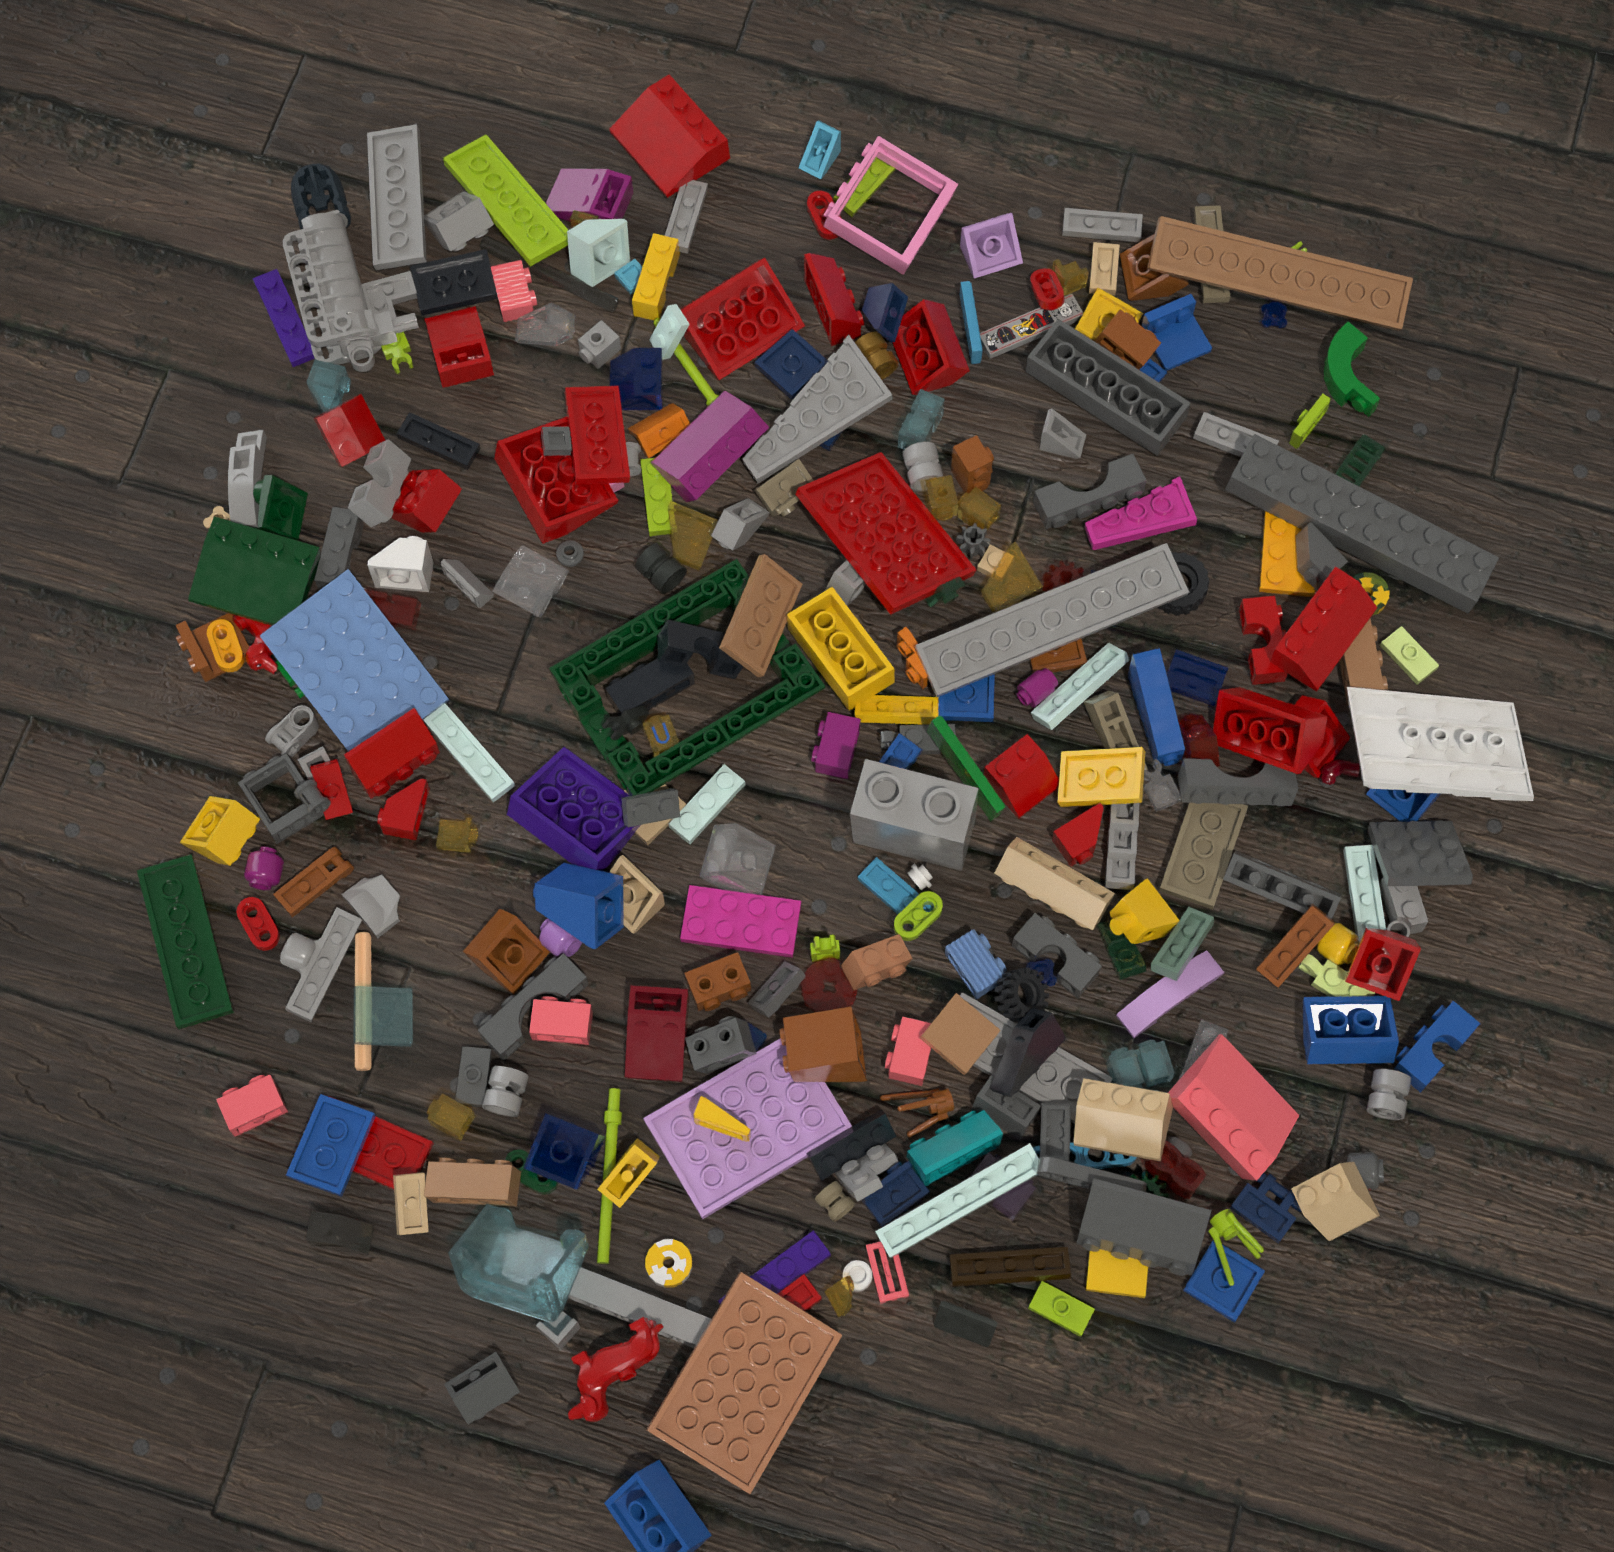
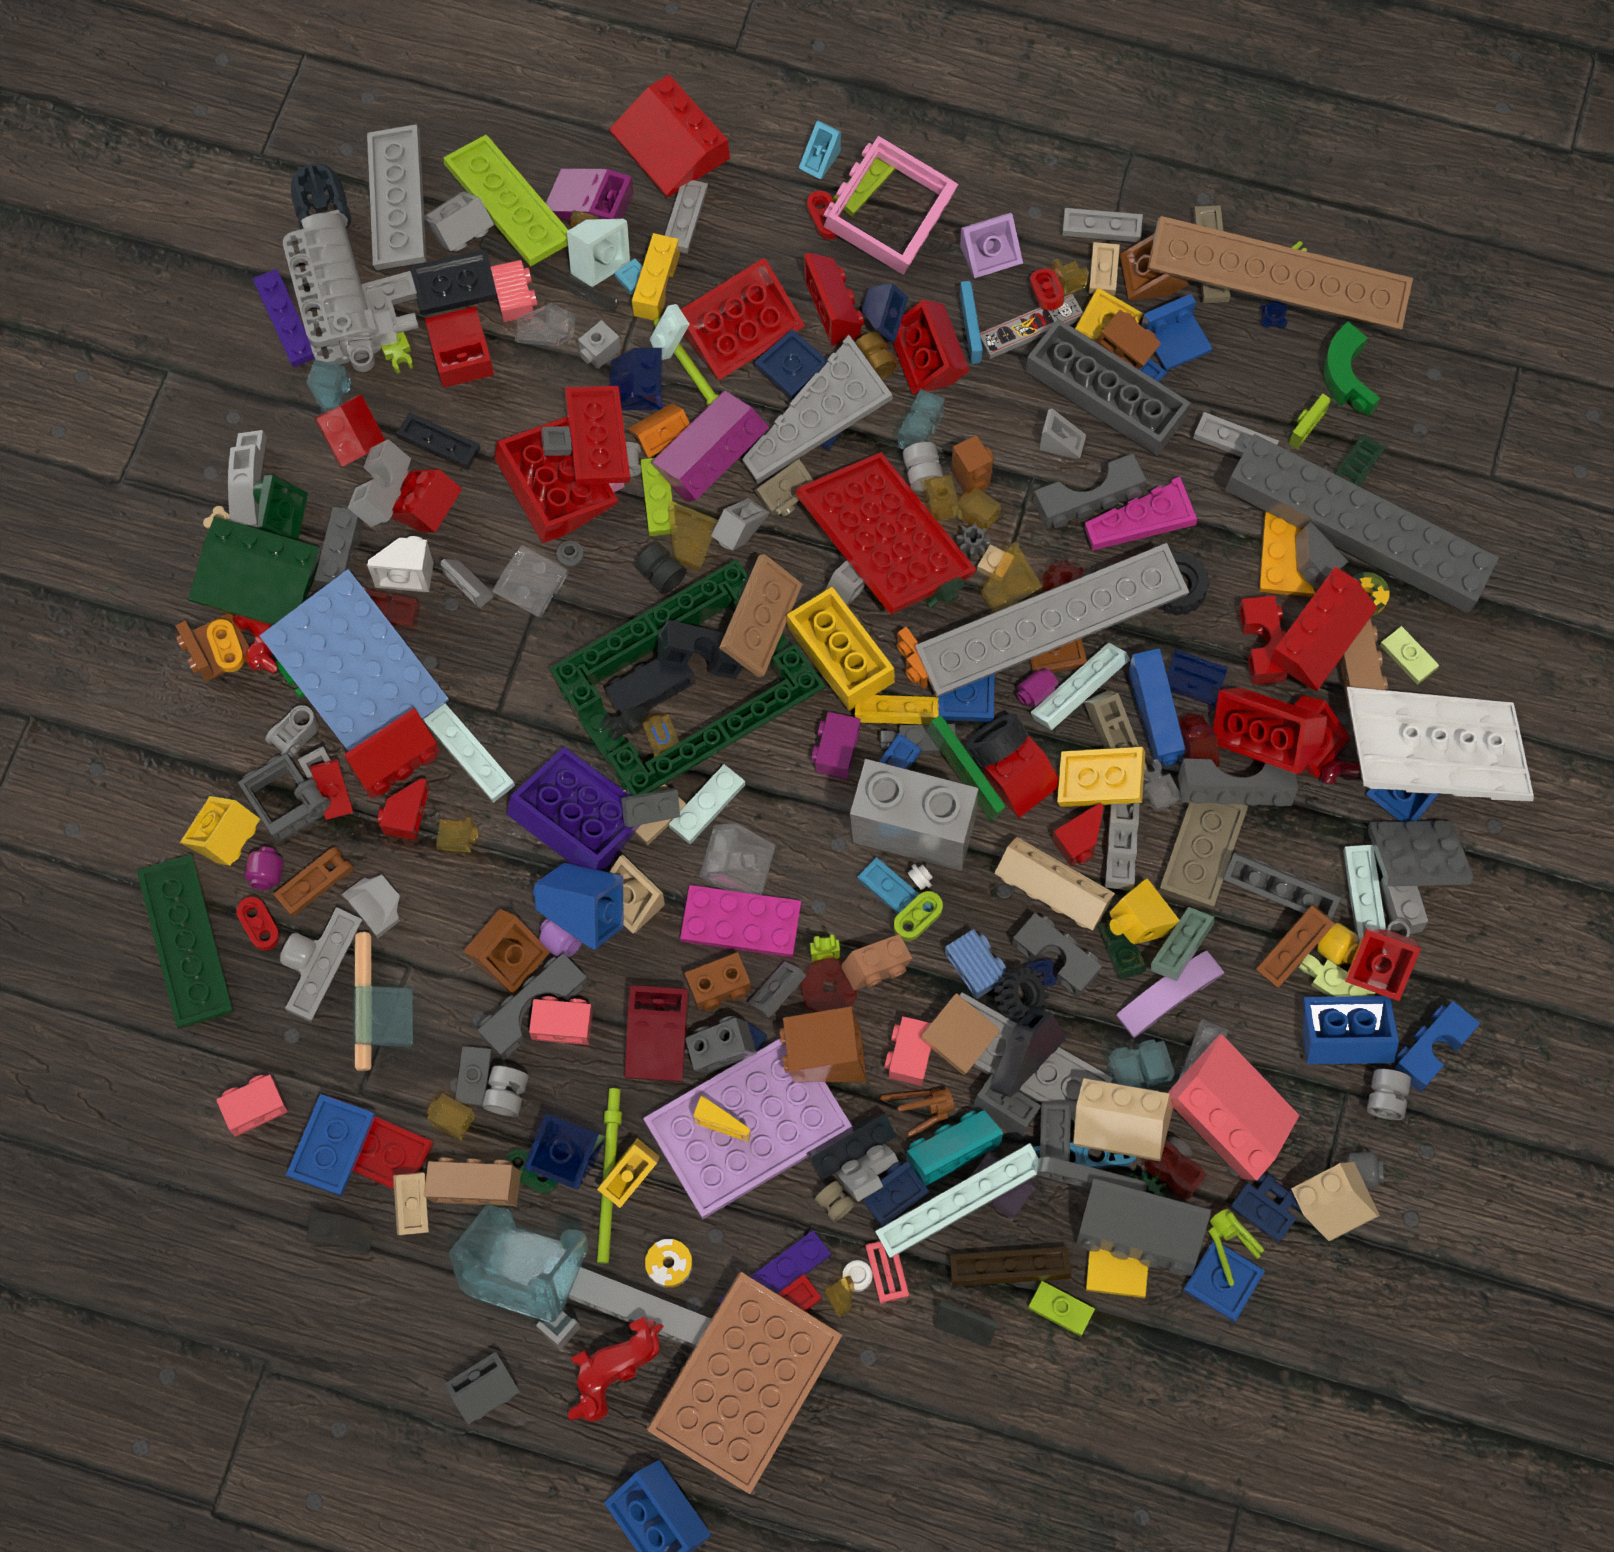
(996, 740): none -> black tyre

